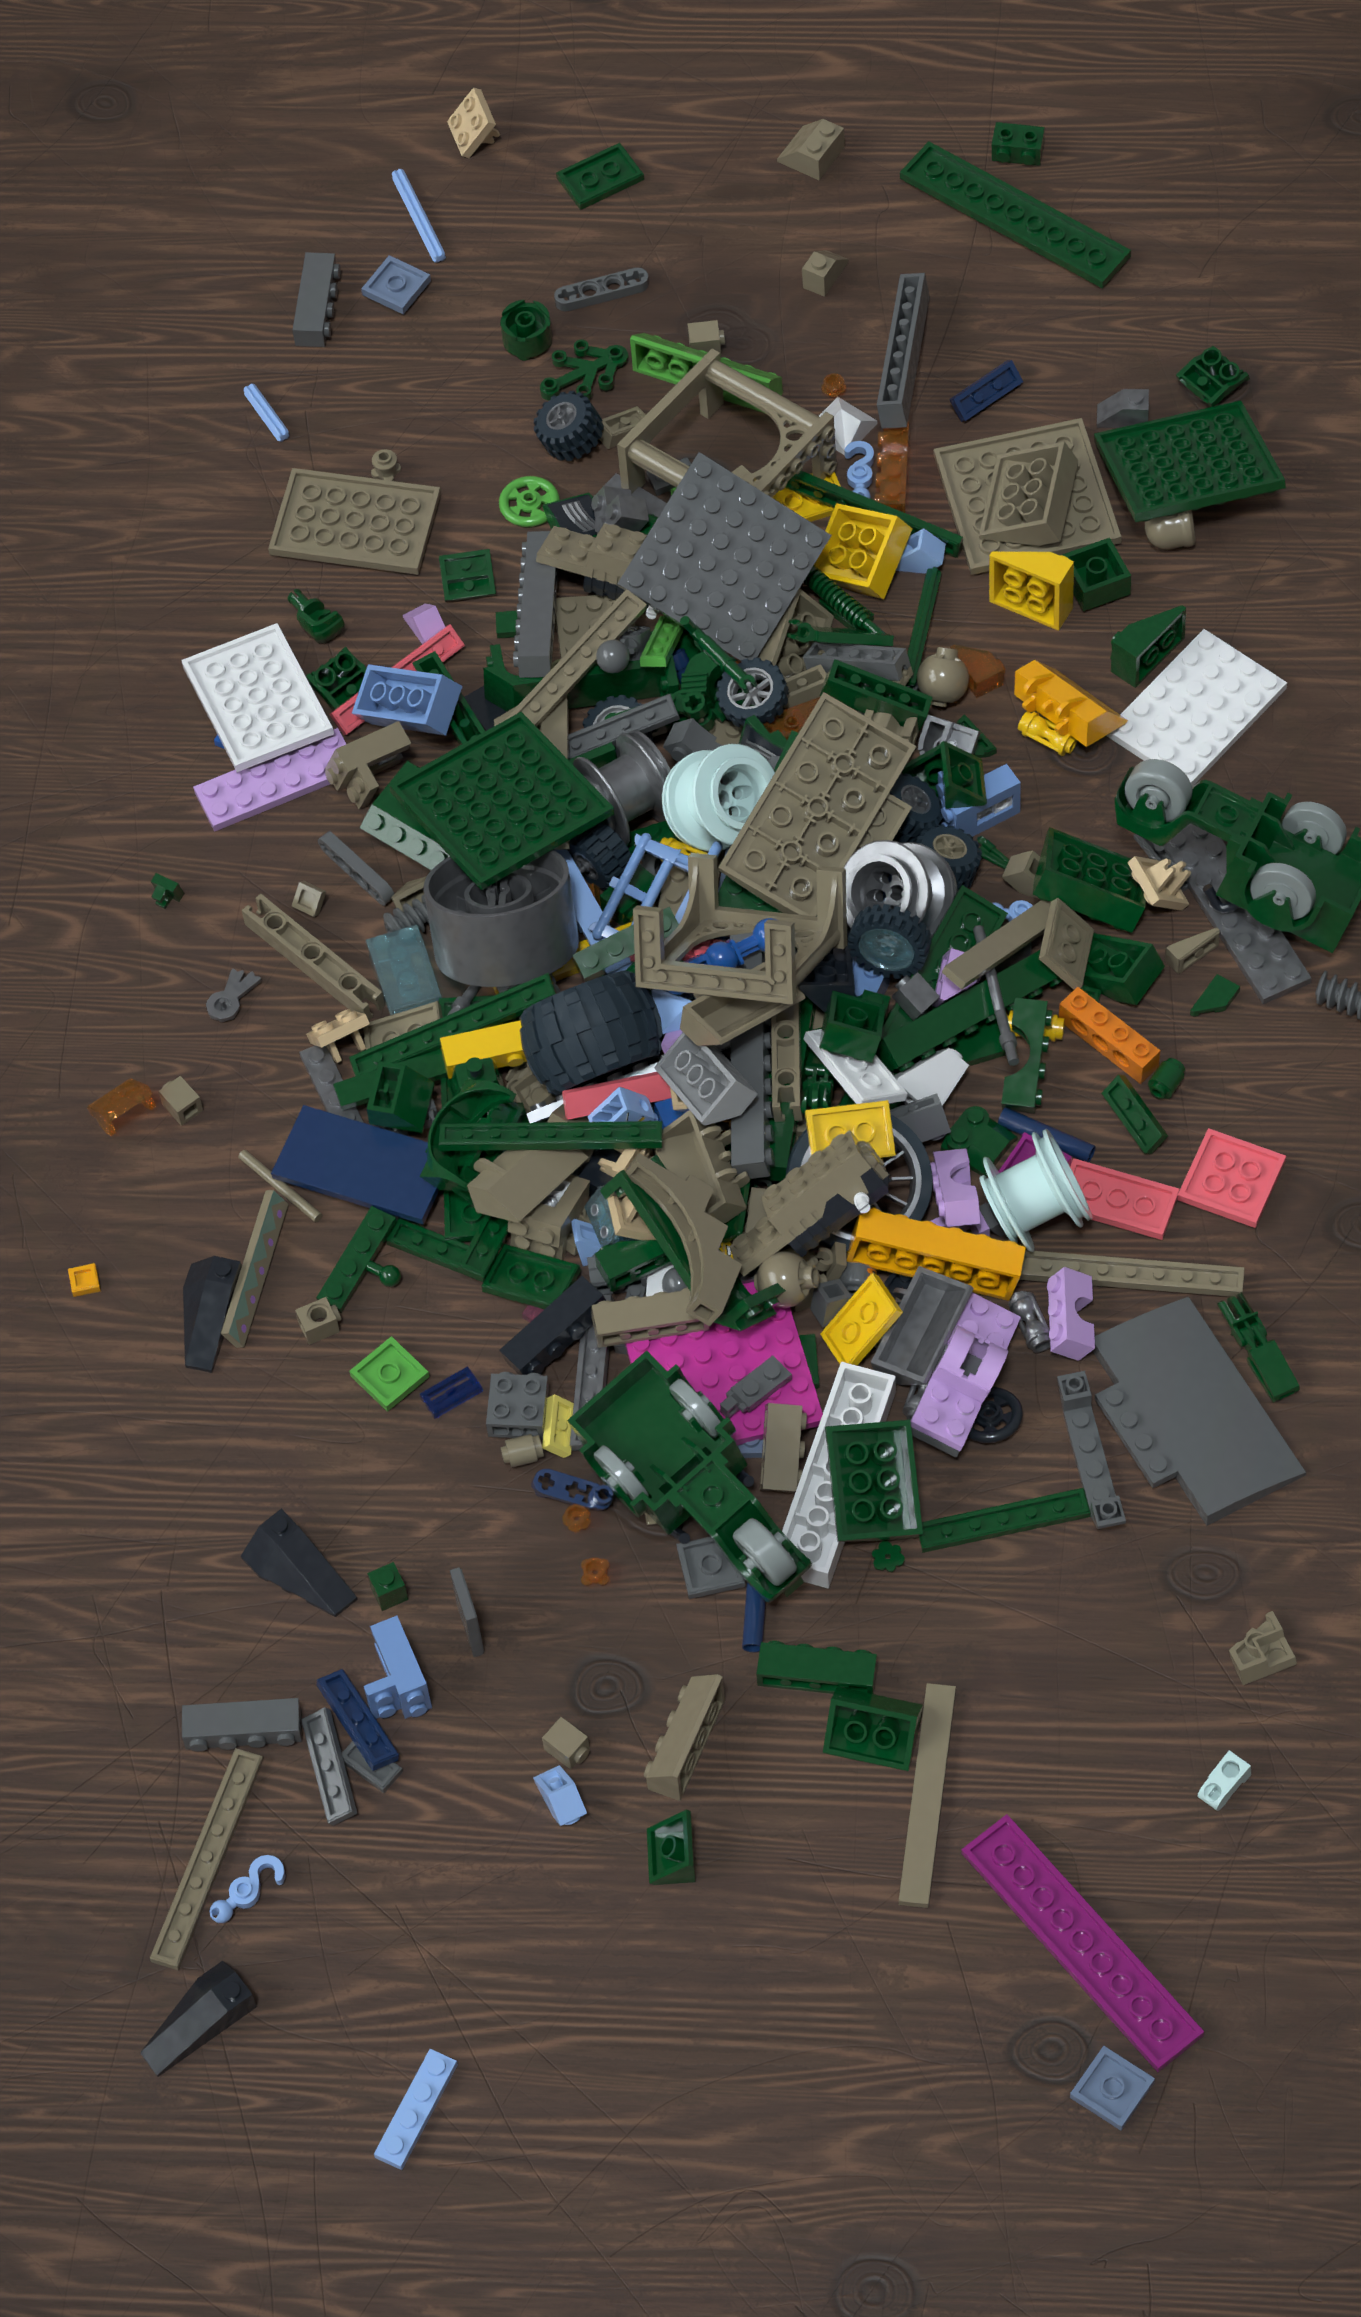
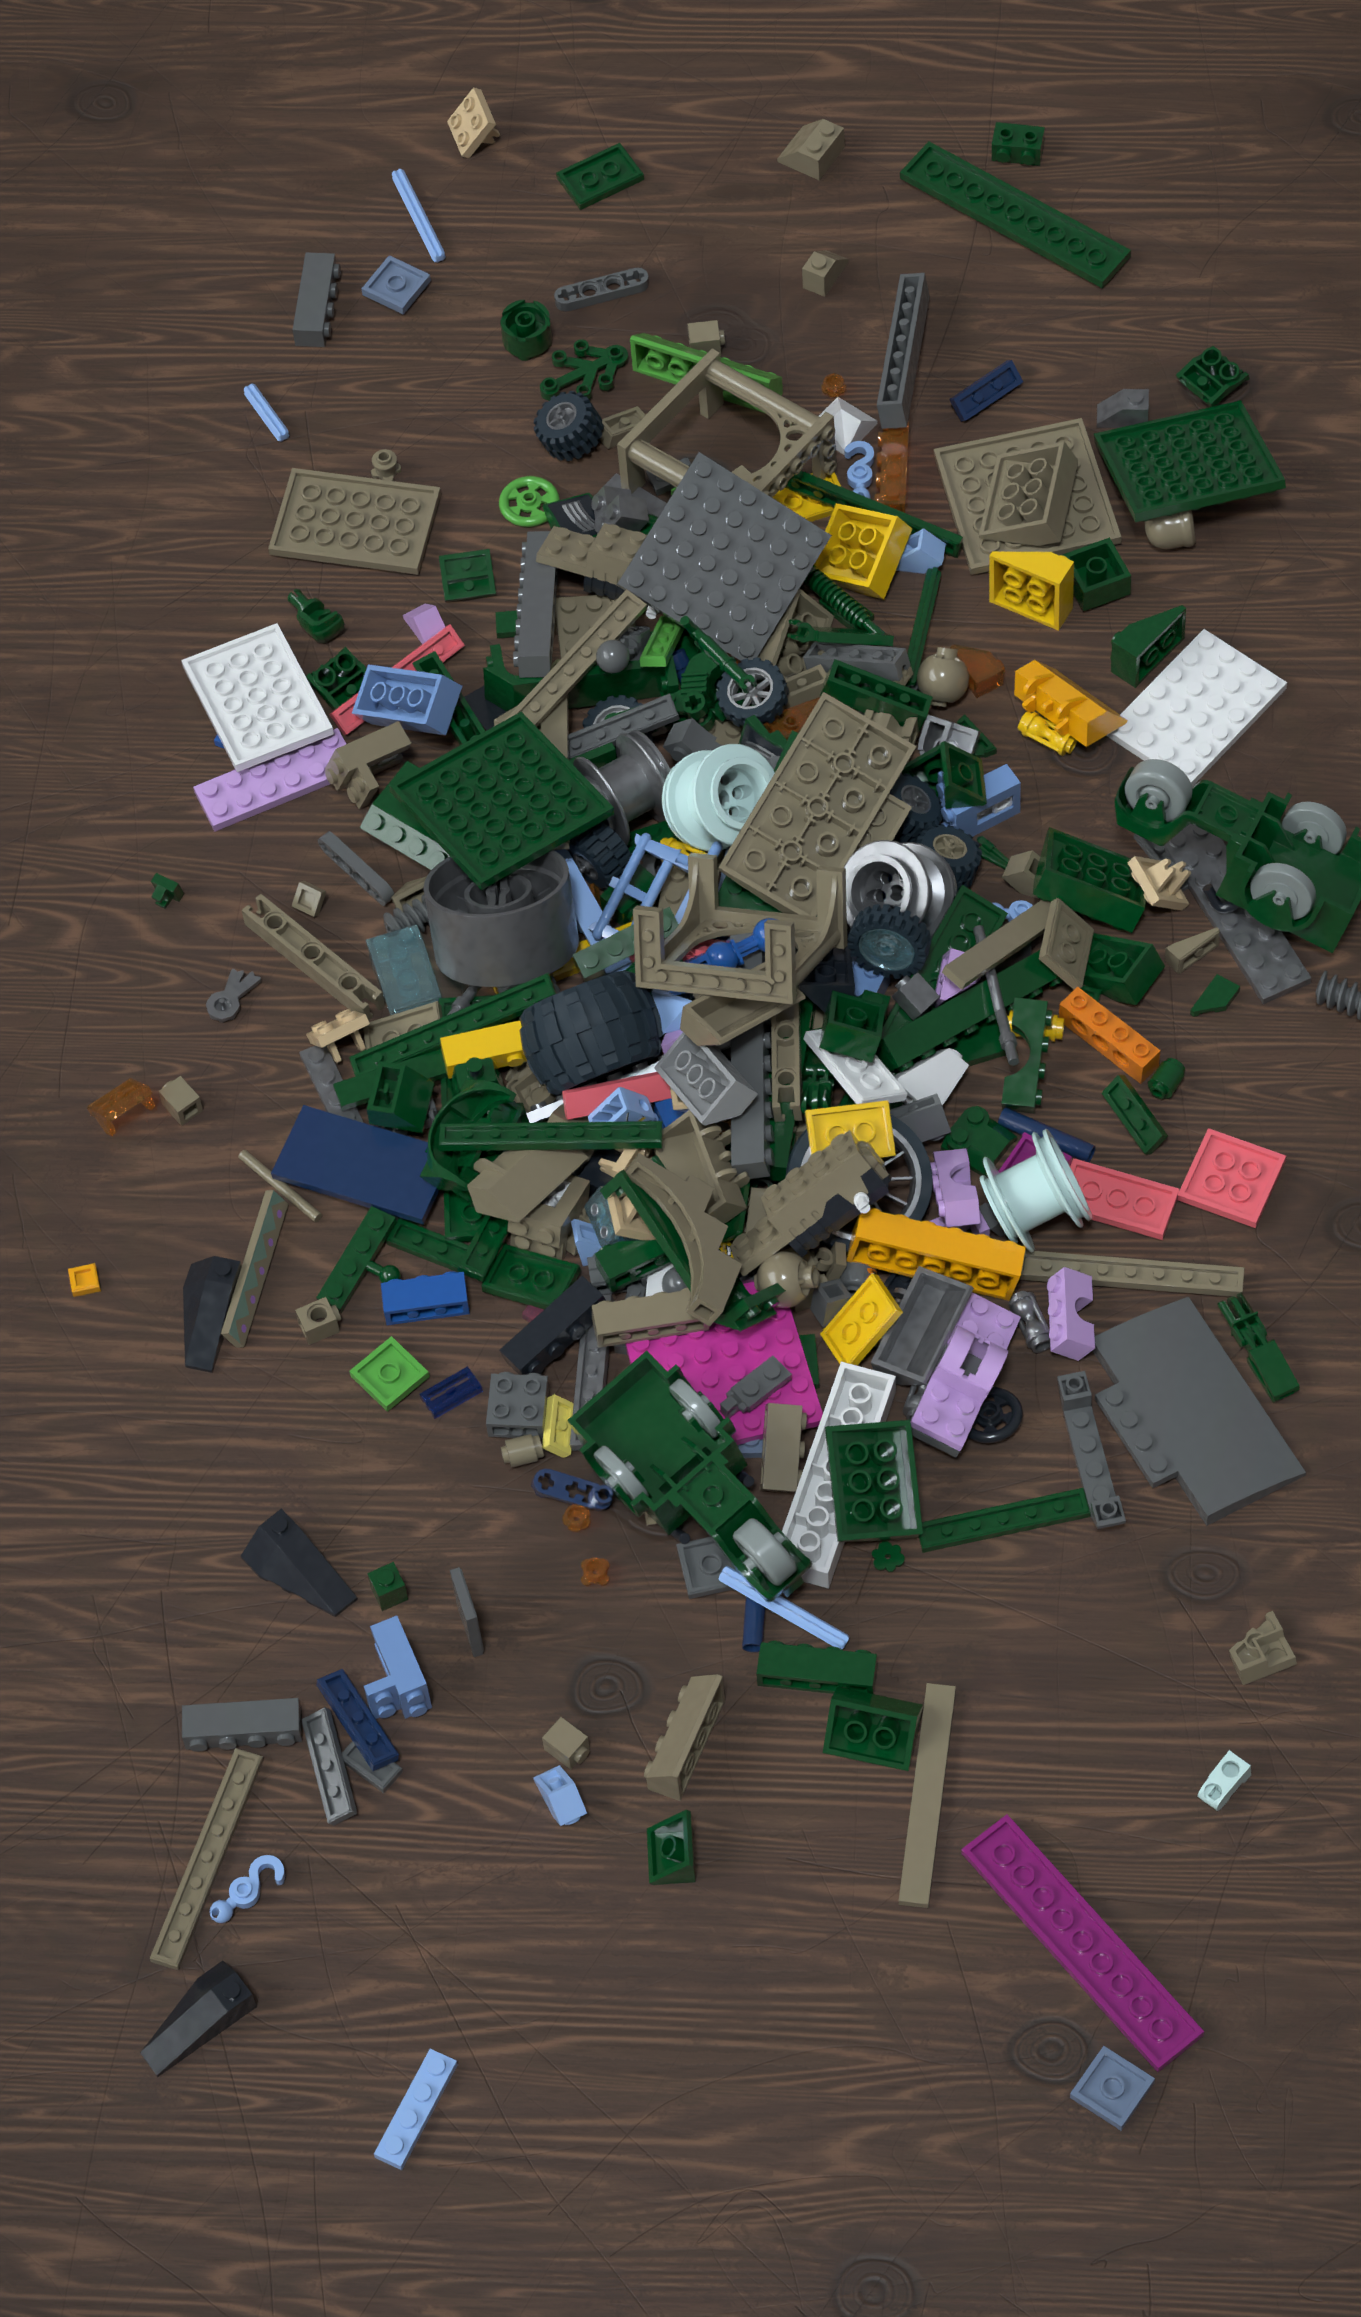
(425, 1298): none -> blue brick
(787, 1610): none -> light blue axle

